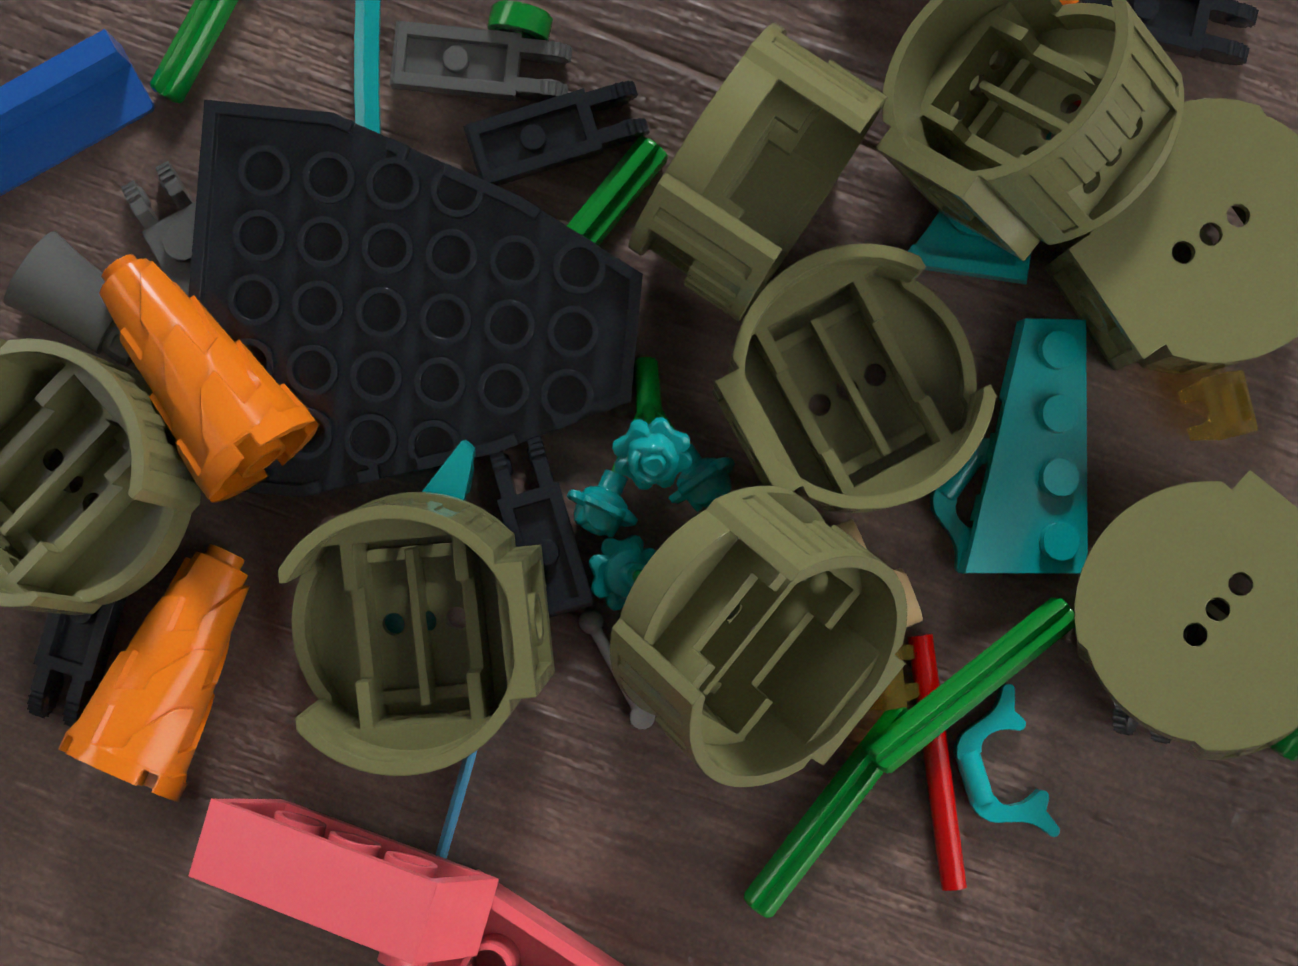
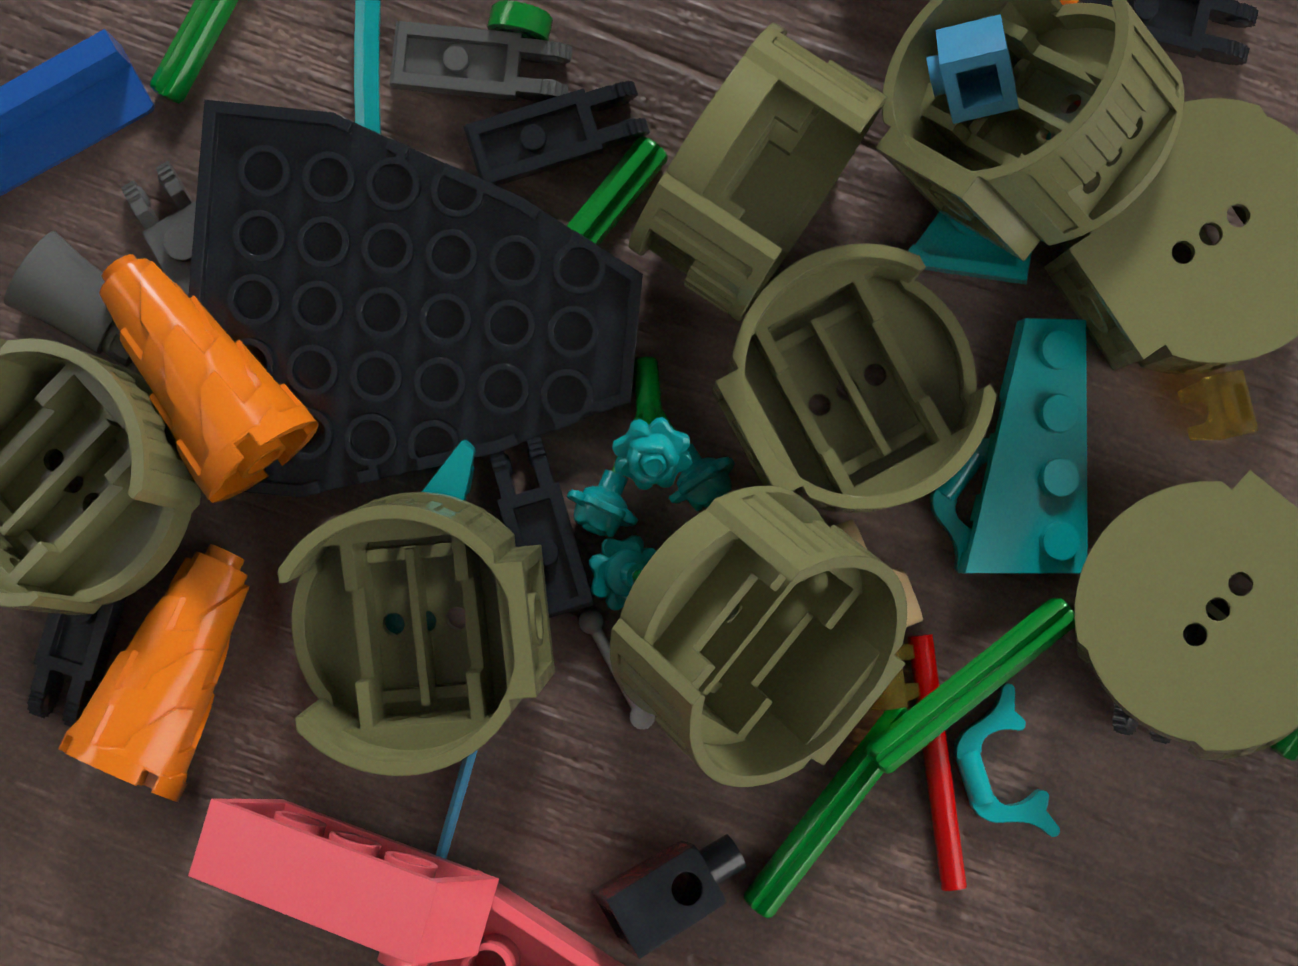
(641, 899): none -> black torso
(973, 69): none -> dark azure brick

